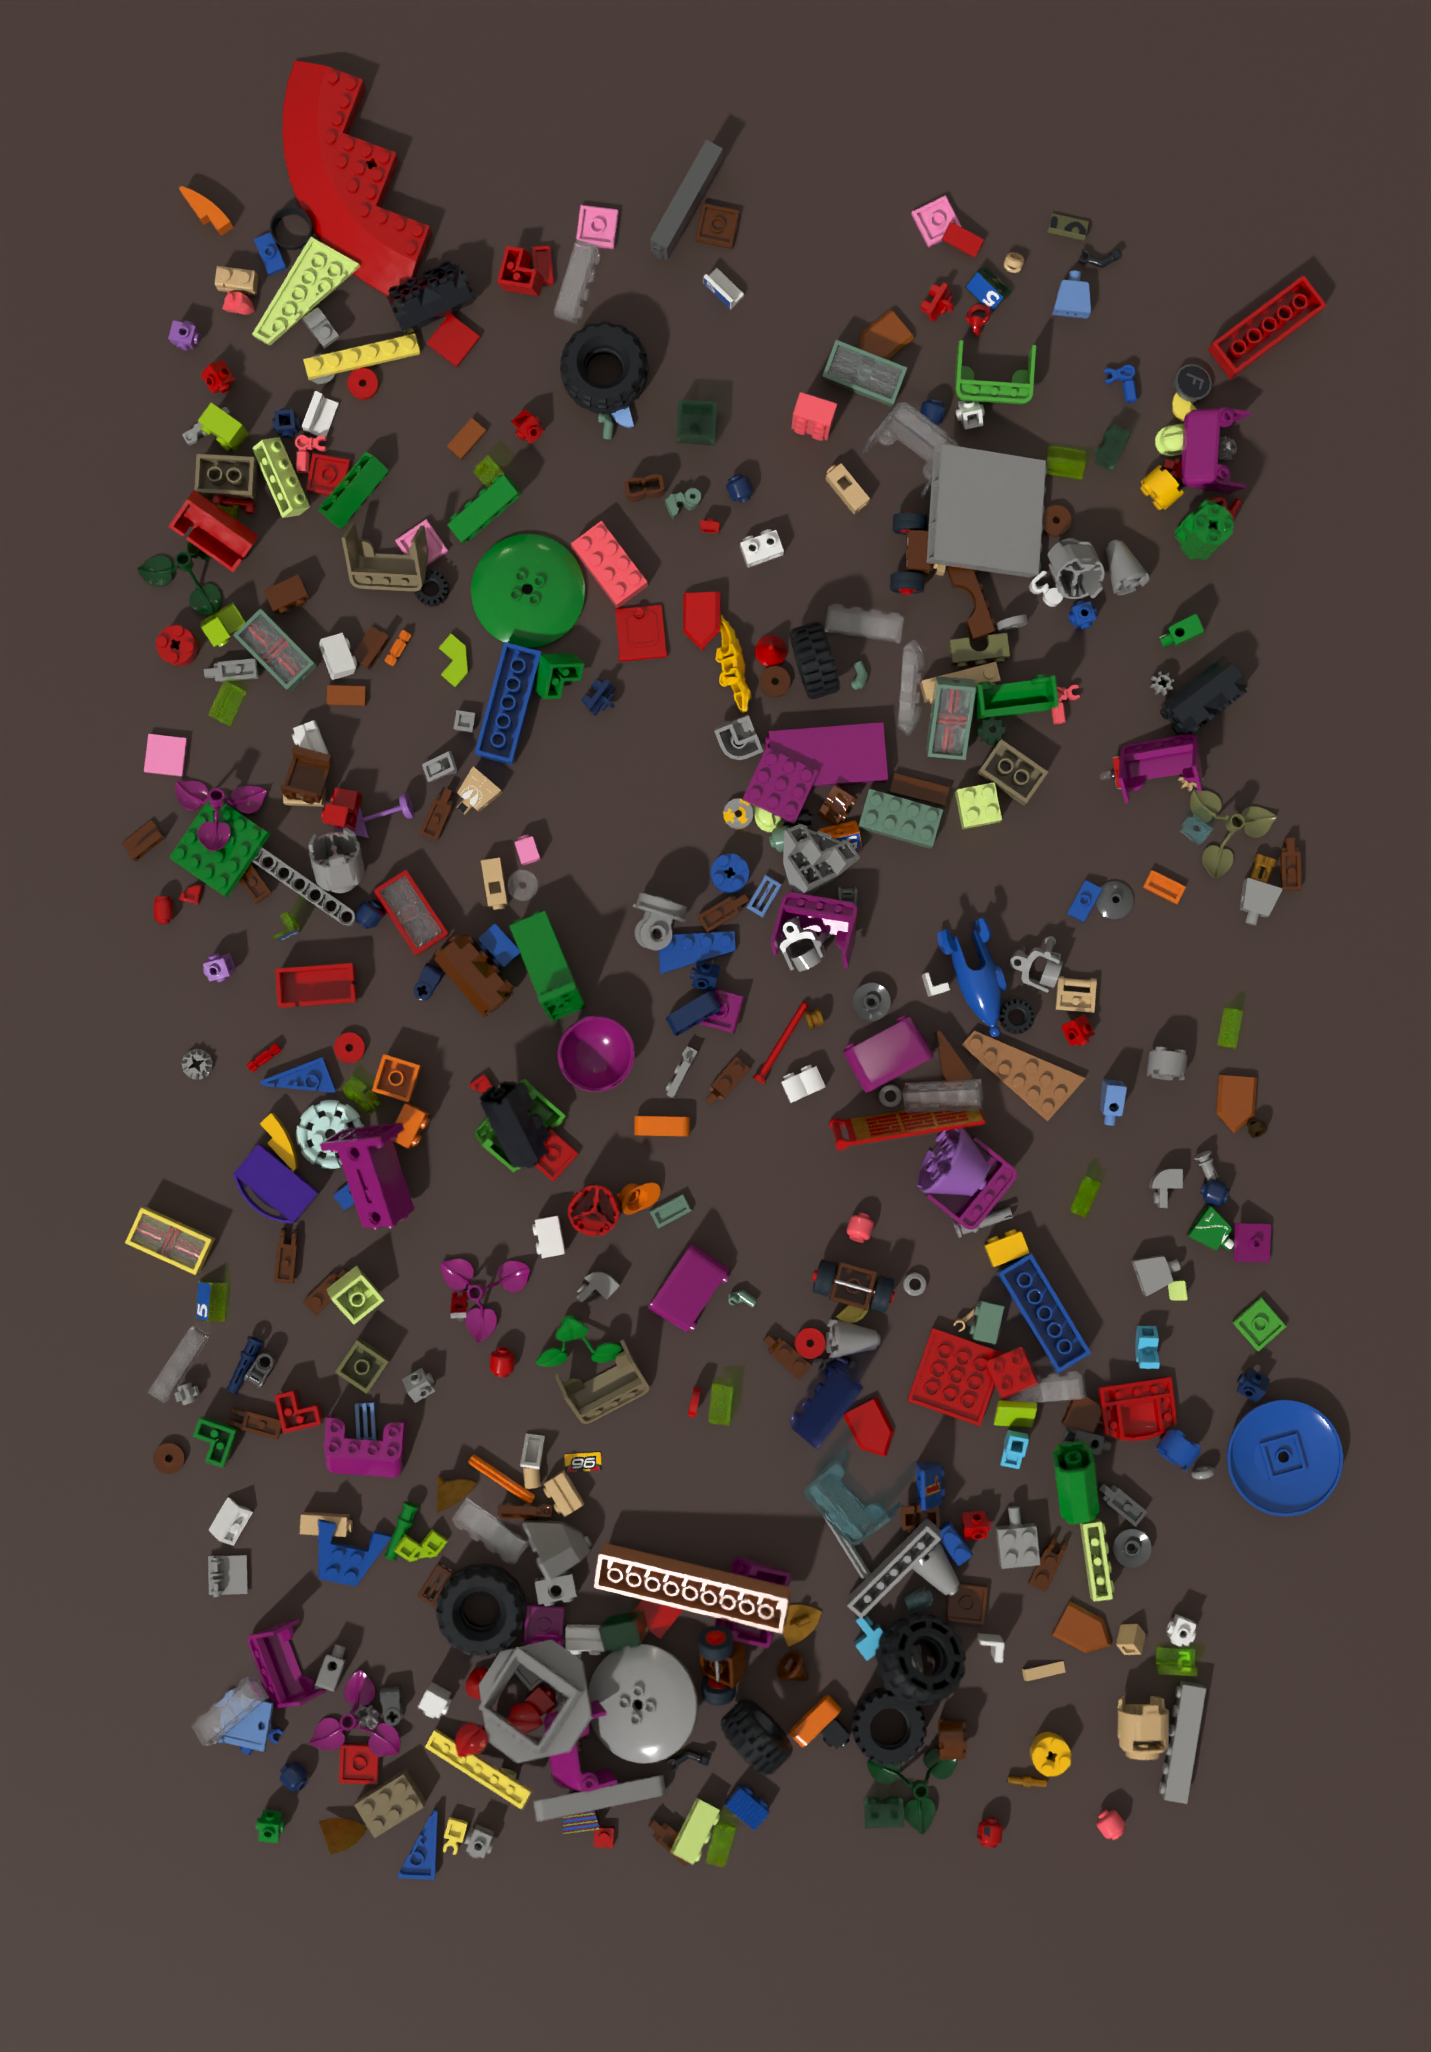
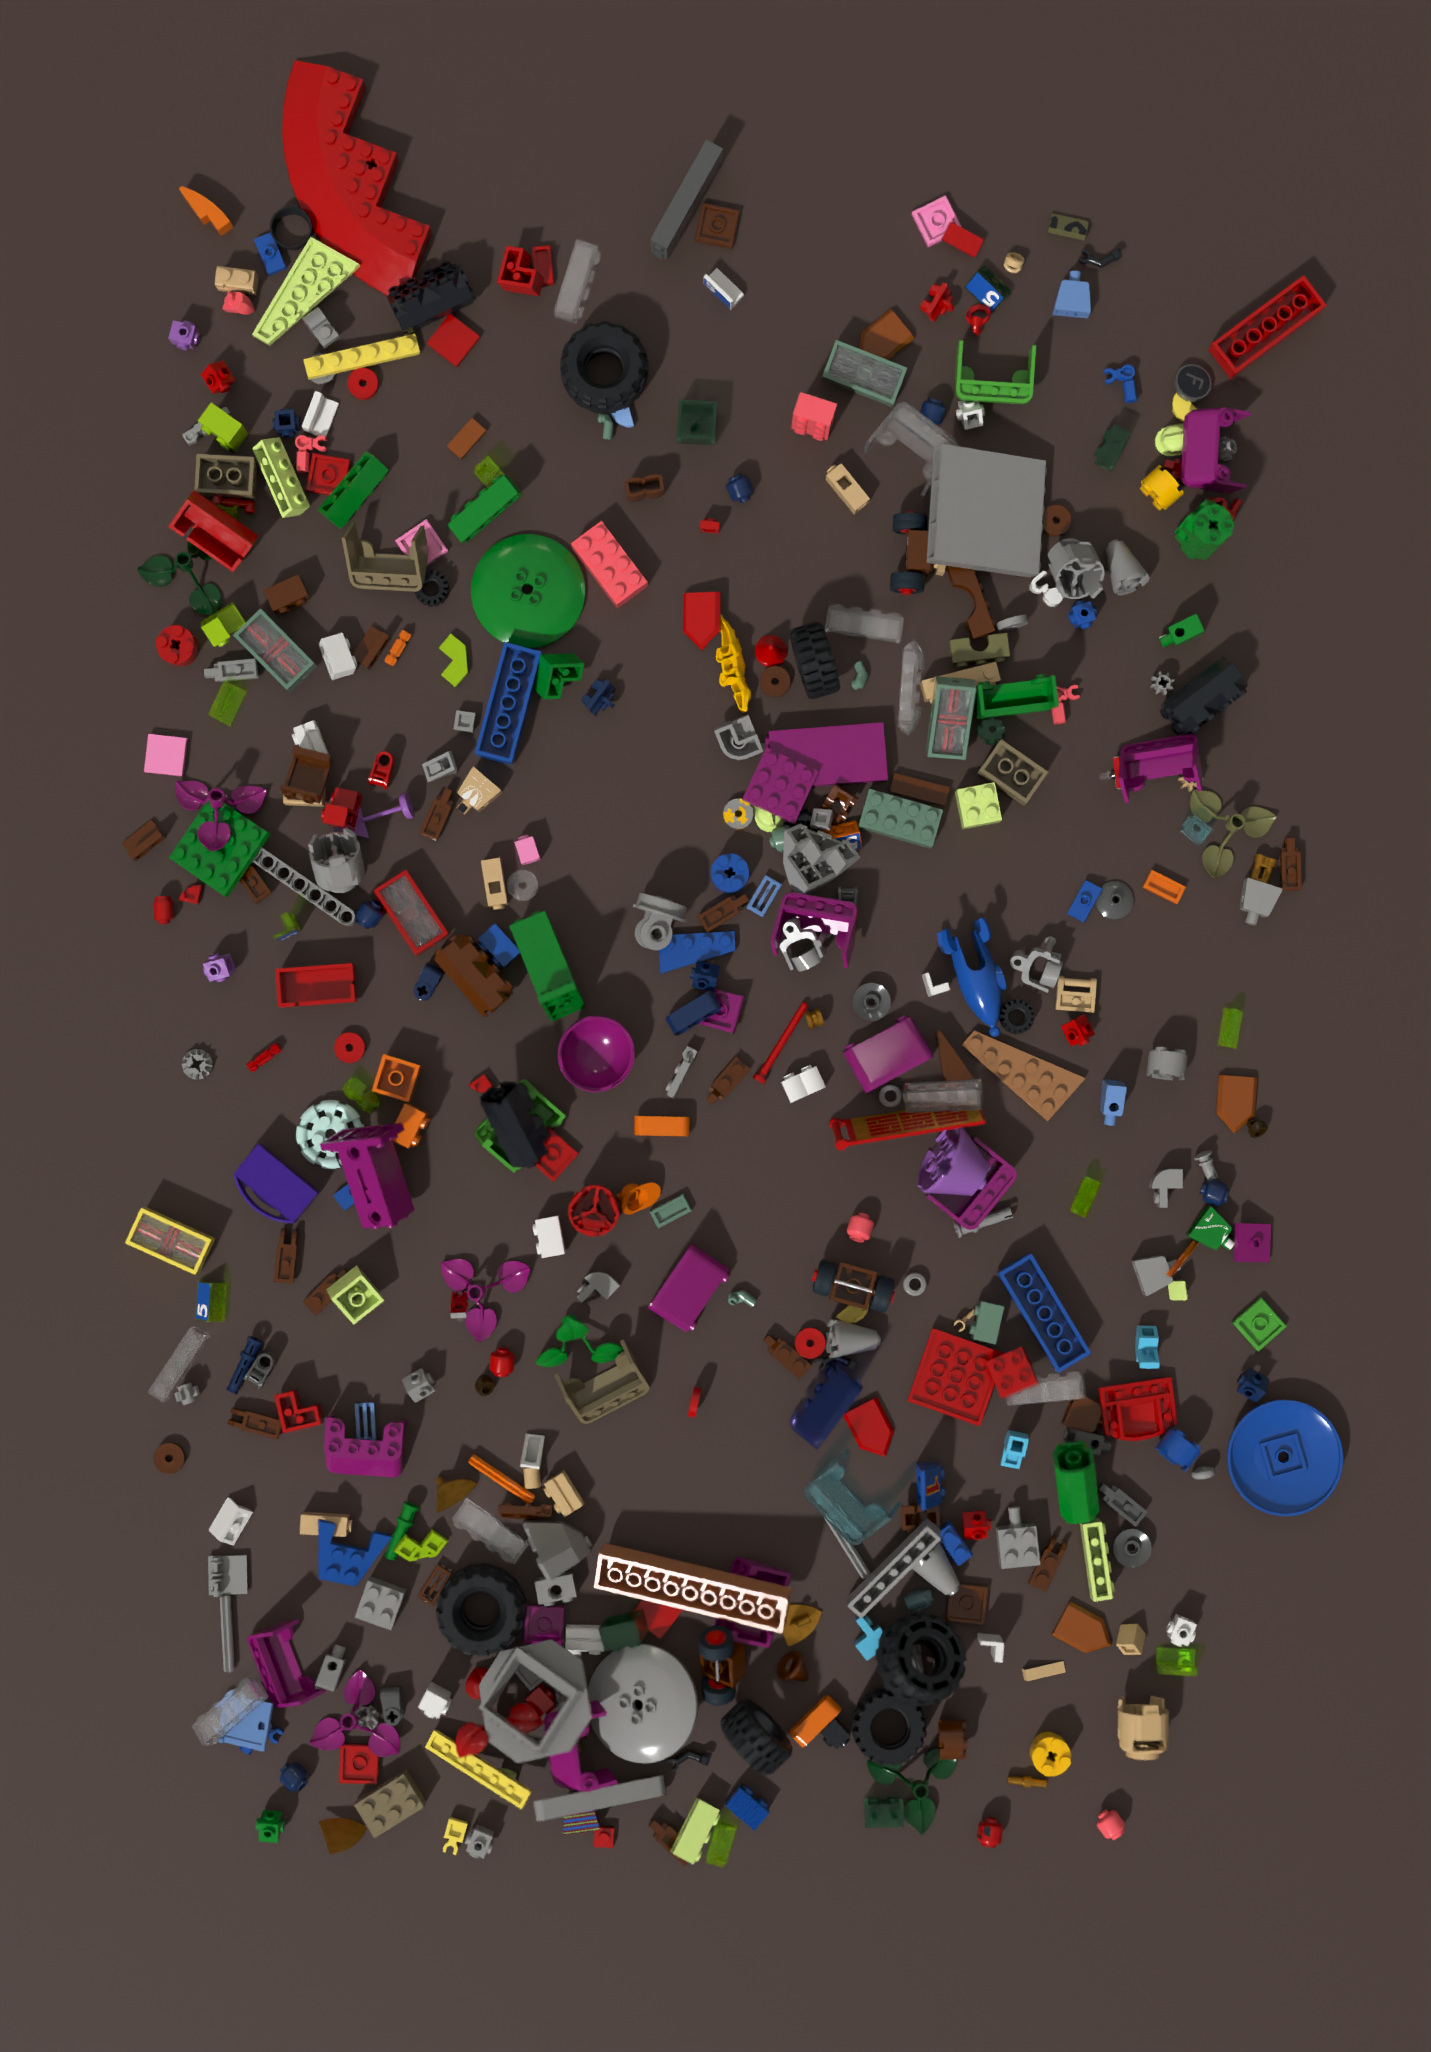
(220, 1435): green brick -> none
(227, 1633): none -> light grey axle
(280, 1141): yellow slope -> none
(309, 1076): blue wing -> none
(346, 695): dark orange tile -> none
(363, 1365): olive brick -> none
(380, 1603): none -> light grey brick
(381, 771): none -> red piece
(422, 1857): blue wing -> none
(484, 1385): none -> dark brown tile
(527, 426): red brick -> none
(583, 1462): sticker -> none
(597, 226): bright pink tile -> none
(640, 637): red container -> none
(690, 501): sand green leg -> none
(720, 1404): clear neon green hinge -> none
(761, 548): white brick -> none
(821, 819): none -> light grey tile
(1006, 1248): yellow brick -> none
(1015, 1413): lime tile -> none
(1065, 462): clear neon green panel -> none
(1182, 1258): none -> orange piece
(1183, 1742): light grey brick -> none

